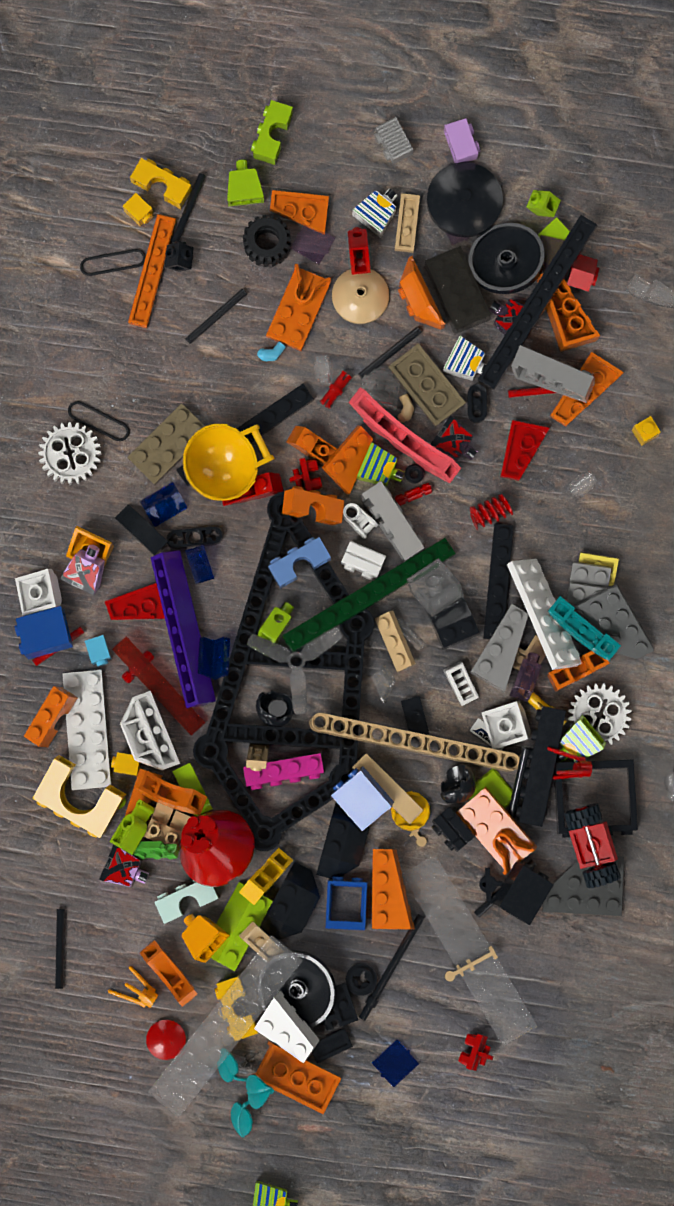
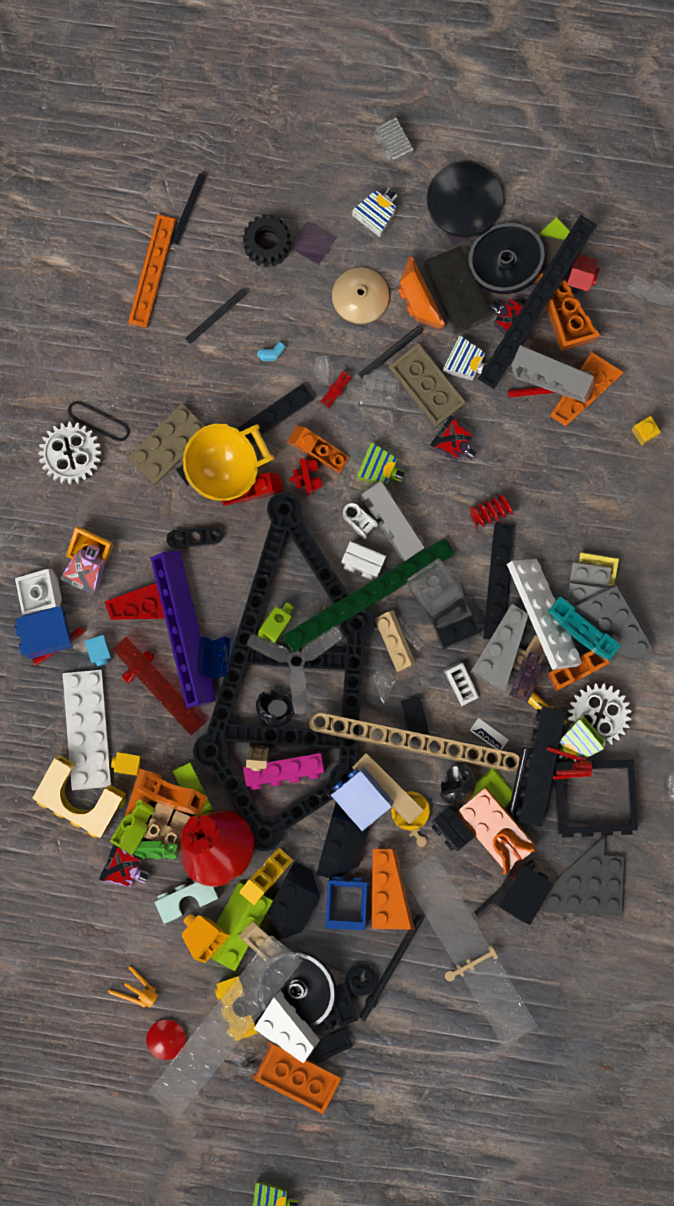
(55, 705): orange arch -> none
(59, 949): black bar -> none
(112, 254): black piece -> none
(138, 210): yellow brick -> none
(141, 530): black slope -> none
(147, 173): yellow arch -> none
(147, 733): white wedge -> none
(163, 504): clear blue panel -> none
(169, 973): orange arch -> none
(179, 256): black brick -> none
(199, 564): clear blue slope -> none
(244, 186): lime torso -> none
(257, 1095): teal plant -> none
(276, 116): lime arch -> none
(298, 308): orange plate -> none
(298, 501): orange arch -> none
(302, 208): orange wing -> none
(312, 551): medium blue arch -> none
(348, 458): orange wing -> none
(358, 243): red torso -> none
(395, 1063): clear blue piece -> none
(402, 438): coral arch -> none
(407, 223): tan plate -> none
(407, 410): tan arm -> none
(413, 494): red axle -> none
(414, 467): black plate -> none
(461, 141): lavender brick -> none
(472, 1060): red hips -> none
(477, 404): black plate -> none
(491, 884): black piece -> none
(506, 725): white slope -> none
(521, 447): red wing -> none
(543, 203): lime brick -> none
(582, 484): clear brick -> none
(593, 845): plate -> none

